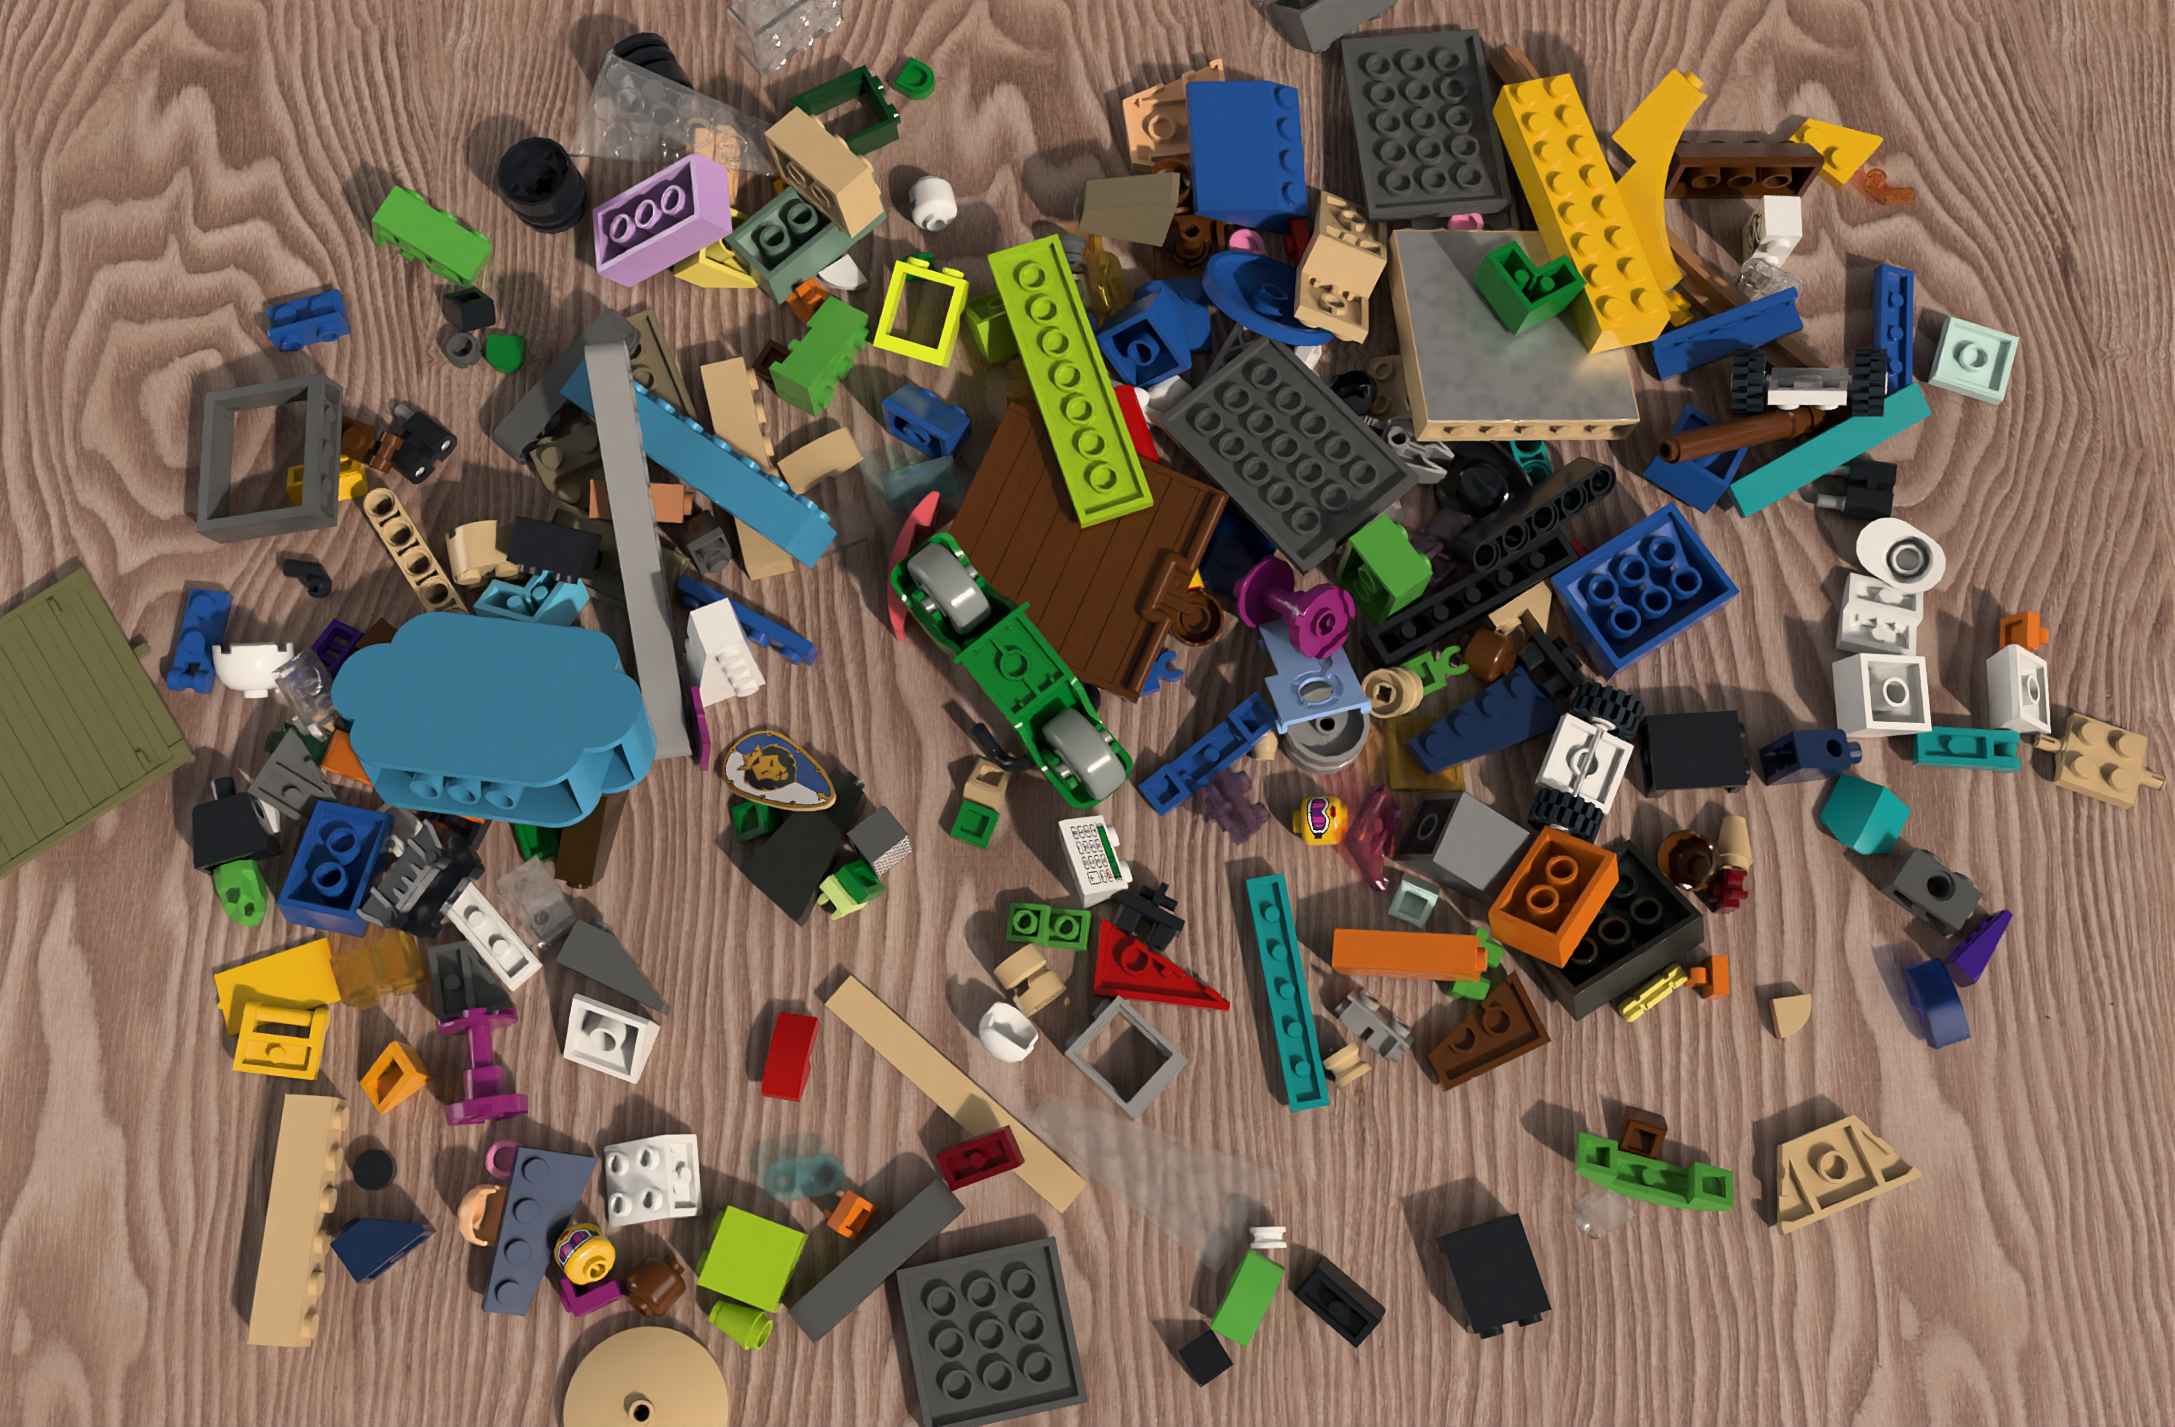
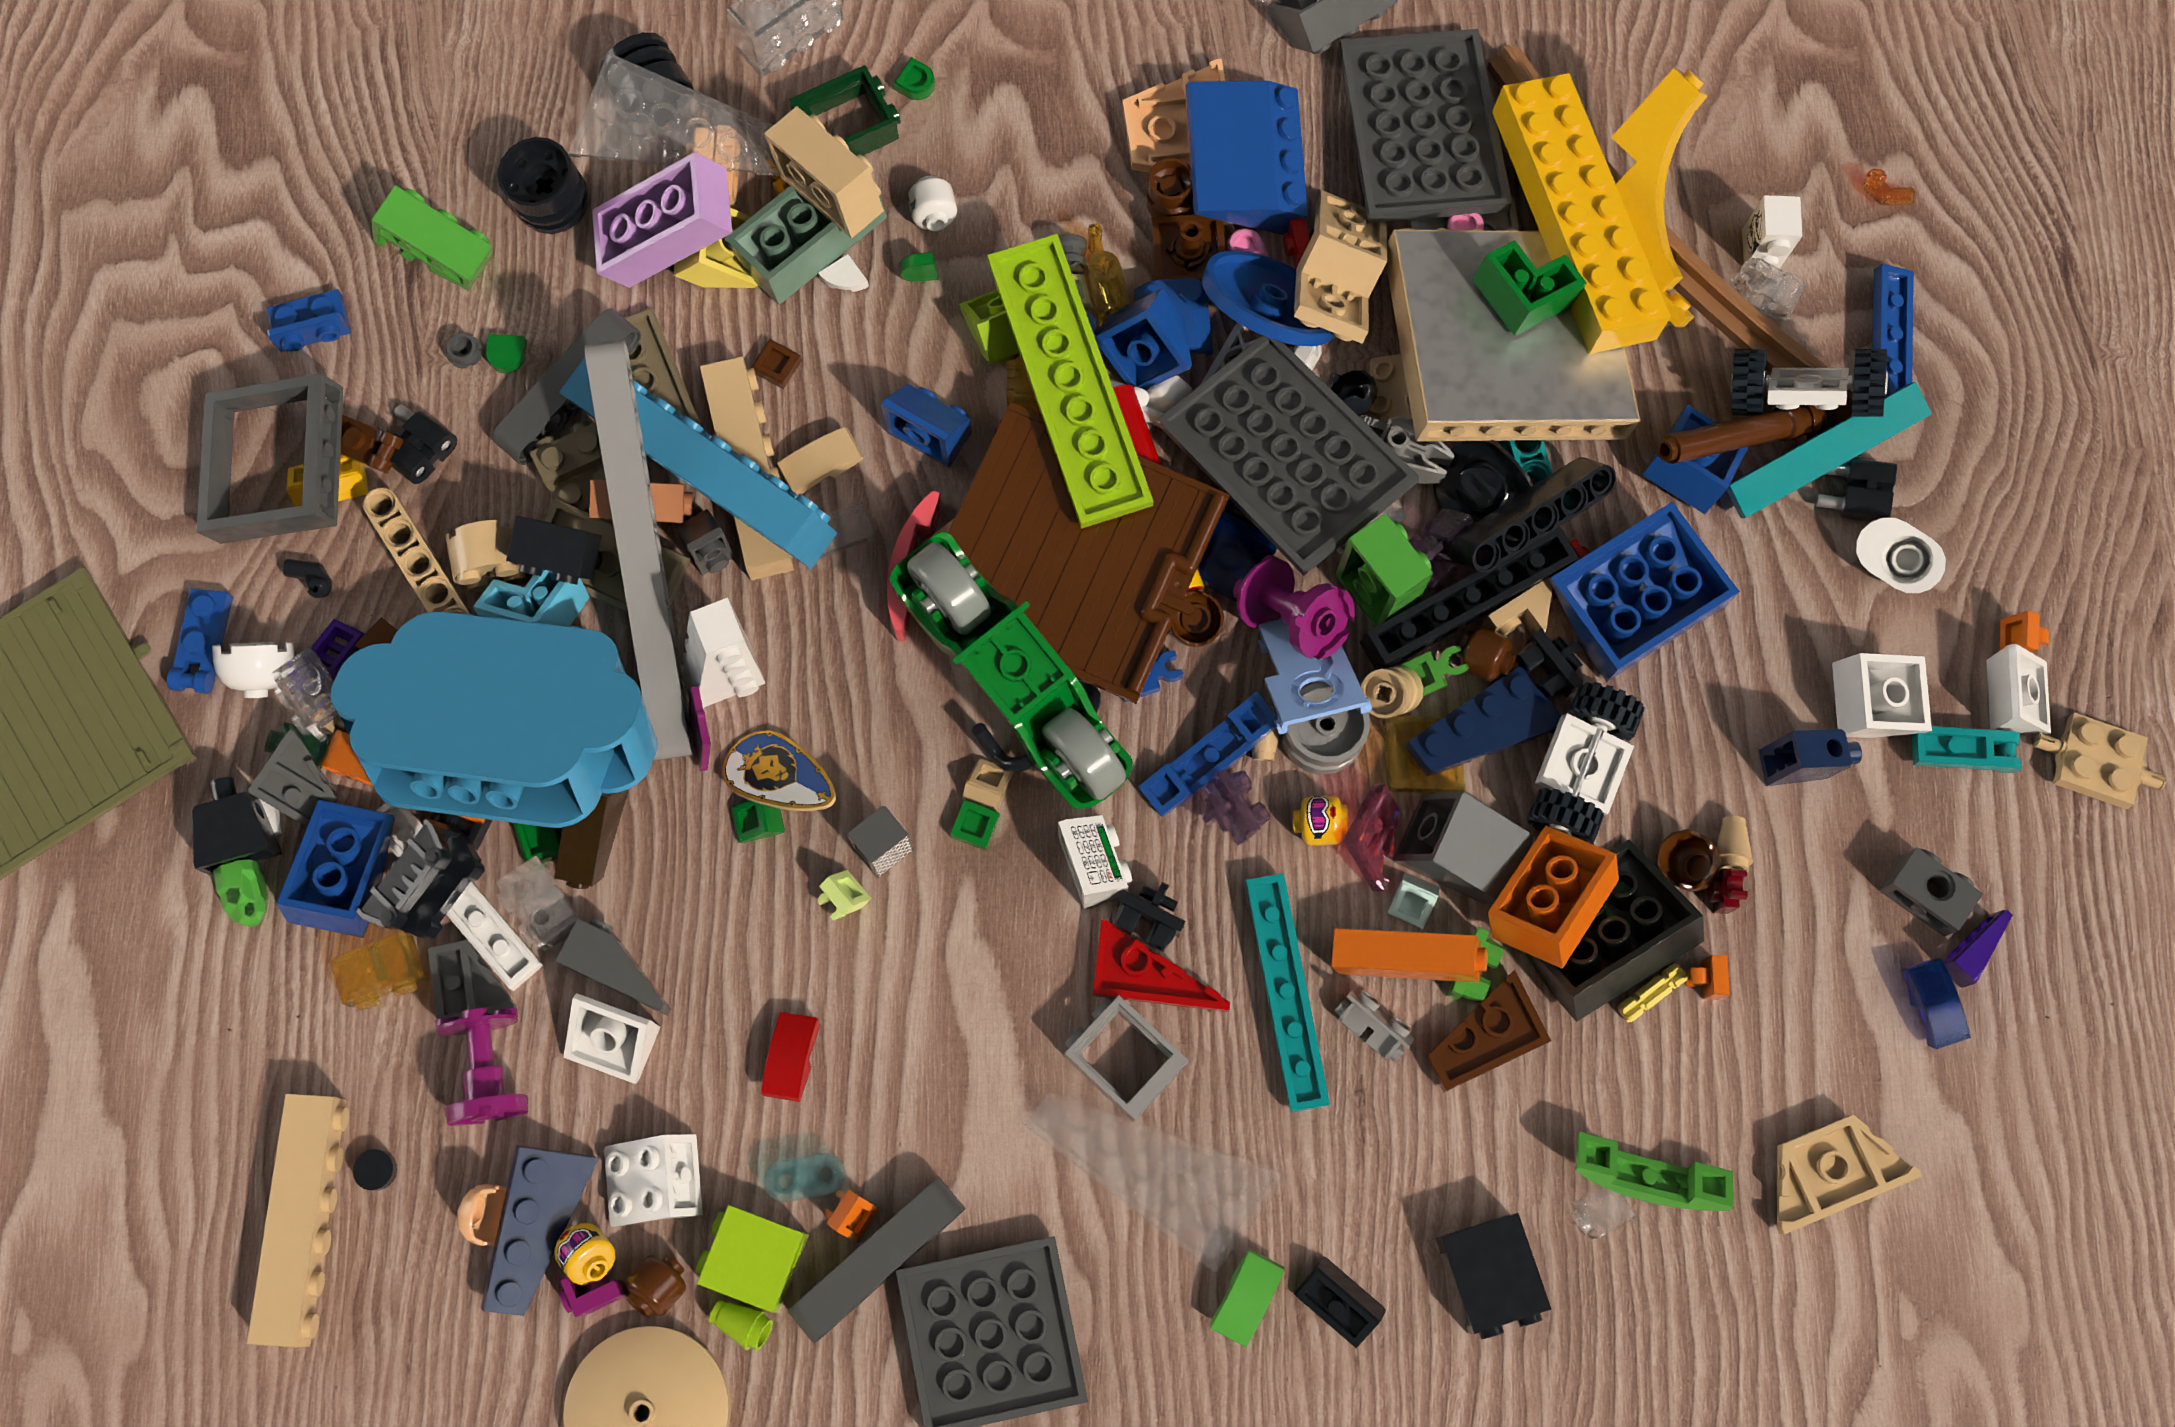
(278, 1053): yellow plate -> none
(288, 979): yellow piece -> none
(375, 1245): dark blue slope -> none
(395, 1076): light orange slope -> none
(469, 309): black slope -> none
(500, 1158): bright pink tile -> none
(759, 629): blue plate -> none
(806, 850): pearl dark grey slope -> none
(807, 300): orange tile -> none
(822, 356): bright green wedge -> none
(860, 881): green tile -> none
(913, 483): clear light blue slope -> none
(952, 1089): tan tile -> none
(953, 320): neon yellow window -> none
(980, 1158): dark red plate -> none
(1007, 1033): white hair -> none
(1029, 979): tan wheel -> none
(1049, 926): bright green slope -> none
(1129, 207): dark tan slope -> none
(1205, 1358): black slope -> none
(1267, 1237): white bush -> none
(1346, 1065): tan wheel -> none
(1642, 1133): reddish brown slope -> none
(1692, 752): black panel -> none
(1723, 333): blue fence -> none
(1741, 170): reddish brown slope -> none
(1790, 1014): tan tile -> none
(1842, 149): yellow wing -> none
(1864, 815): teal slope -> none
(1878, 617): white slope -> none
(1973, 360): light aqua plate -> none

